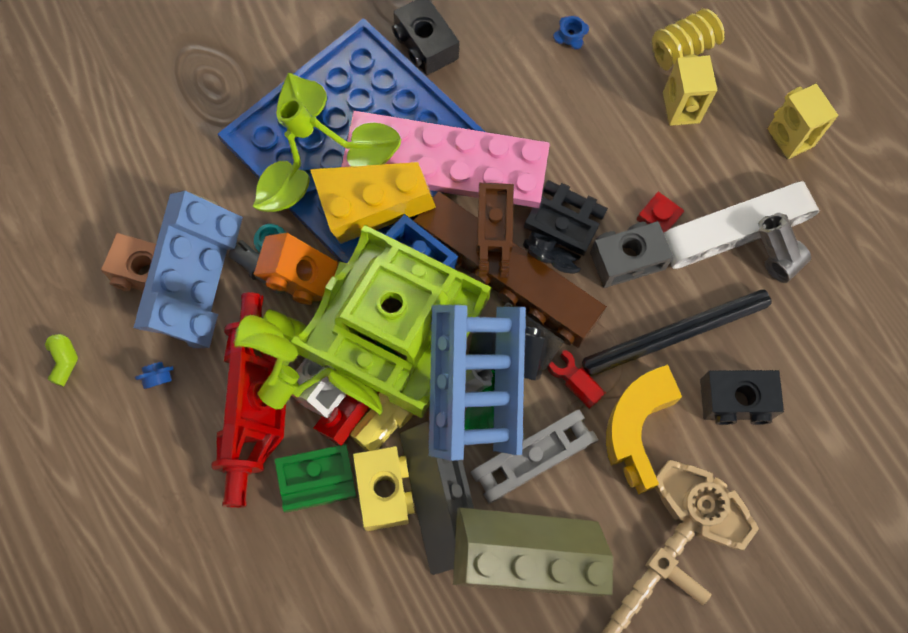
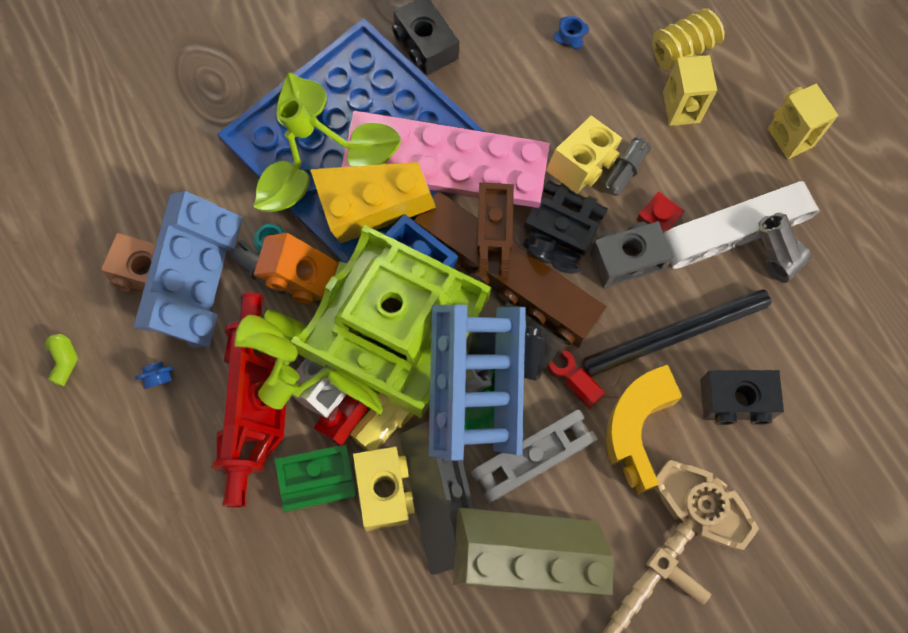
(584, 155): none -> light yellow brick
(626, 166): none -> dark grey axle

